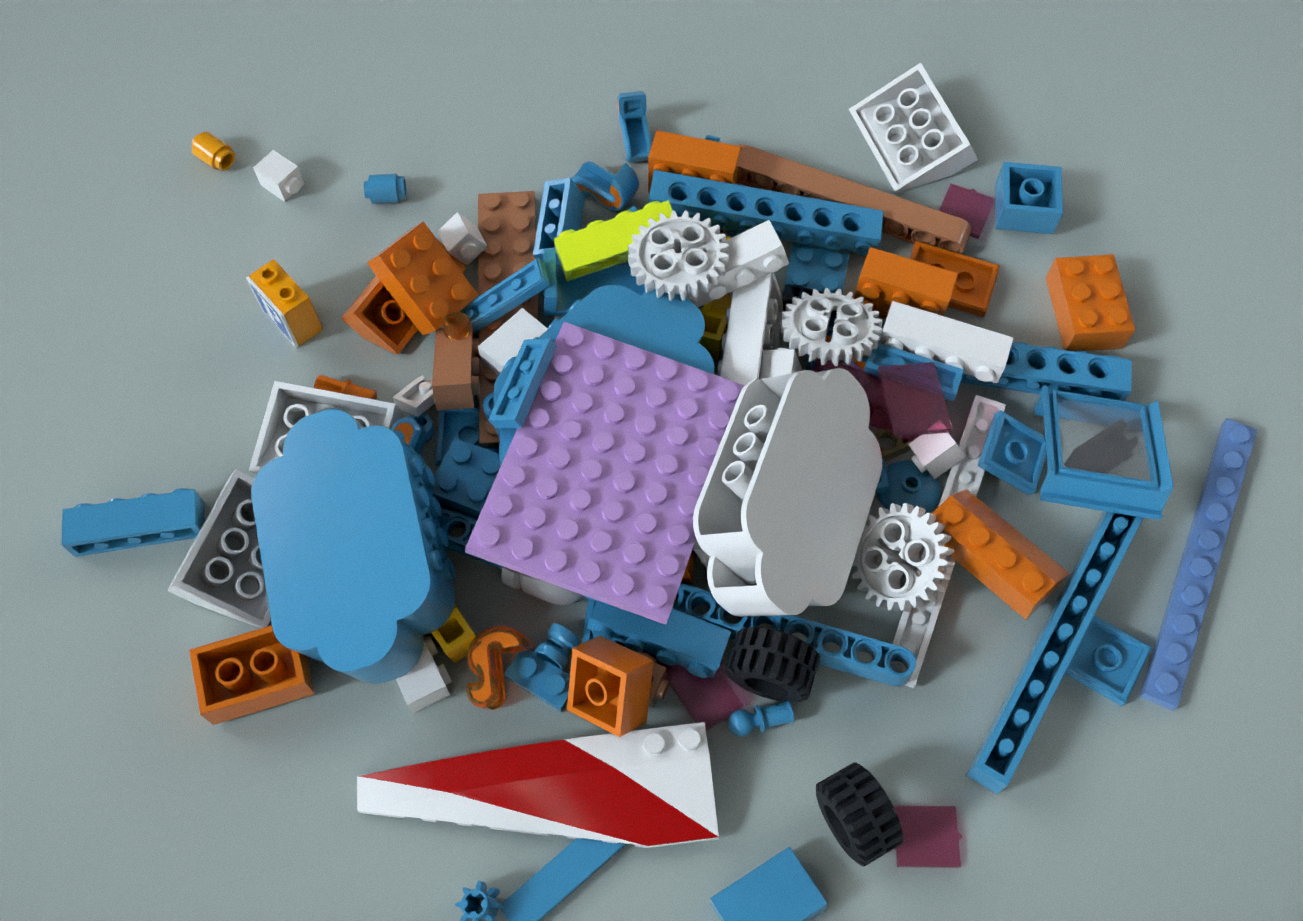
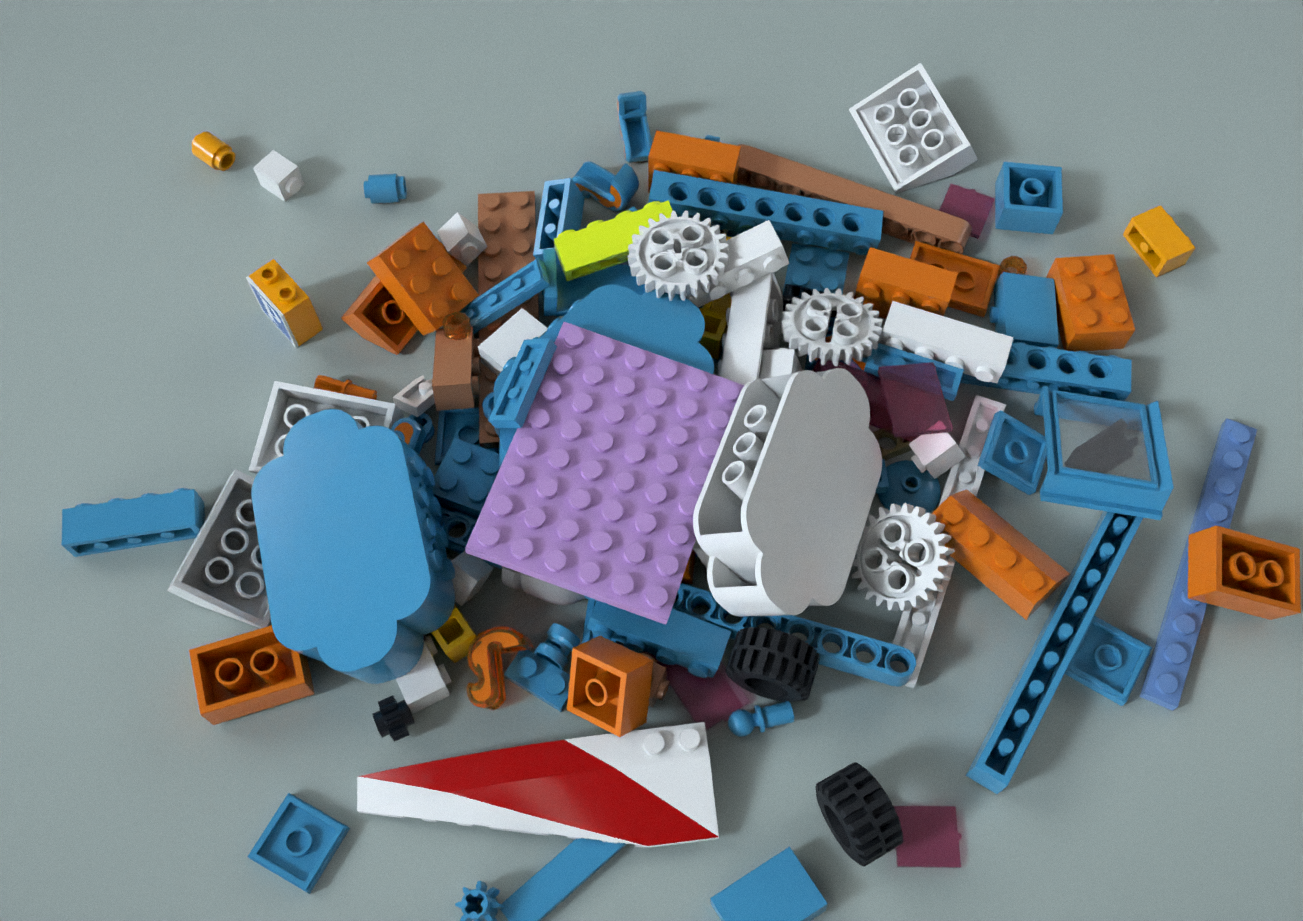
(298, 843): none -> dark azure tile
(393, 718): none -> black gear
(469, 576): none -> white brick
(1015, 262): none -> clear orange axle
(1025, 309): none -> dark azure container
(1158, 241): none -> light orange brick
(1244, 573): none -> orange brick

